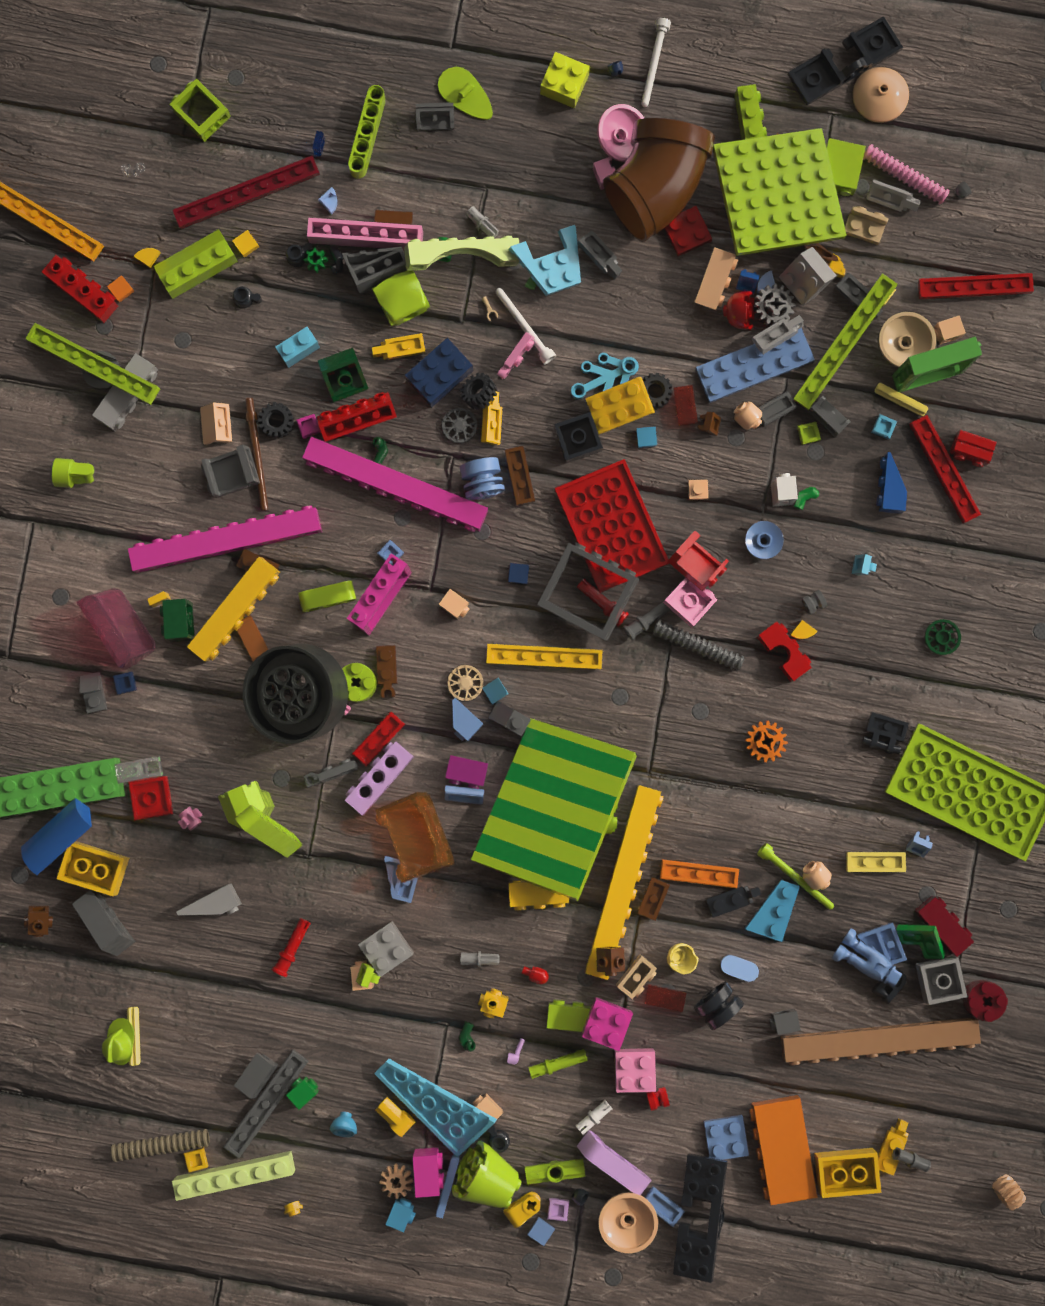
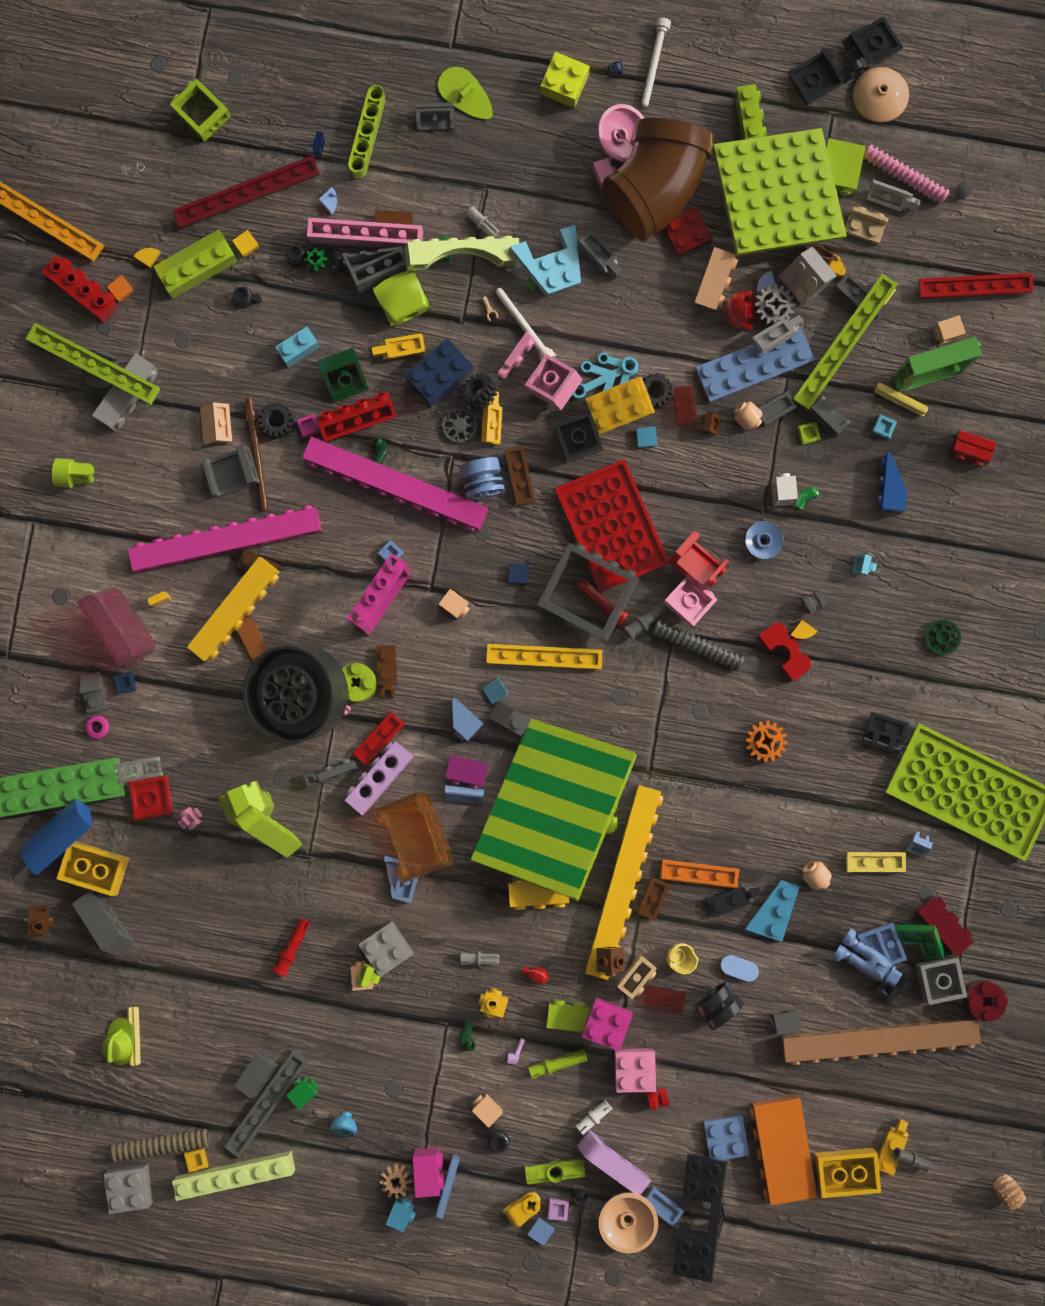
(105, 727): none -> dark pink piece
(128, 1188): none -> light grey brick
(177, 620): dark green brick -> none
(218, 902): light grey slope -> none
(292, 1209): yellow plate -> none
(327, 596): lime beam -> none
(398, 1119): yellow piece -> none
(446, 1115): medium azure wing -> none
(465, 682): tan wheel -> none
(485, 1178): lime cone -> none
(553, 382): none -> bright pink brick
(698, 489): light nougat plate -> none
(747, 281): blue tile -> none
(767, 853): lime piece -> none
(909, 328): tan dish -> none
(945, 469): red tile -> none

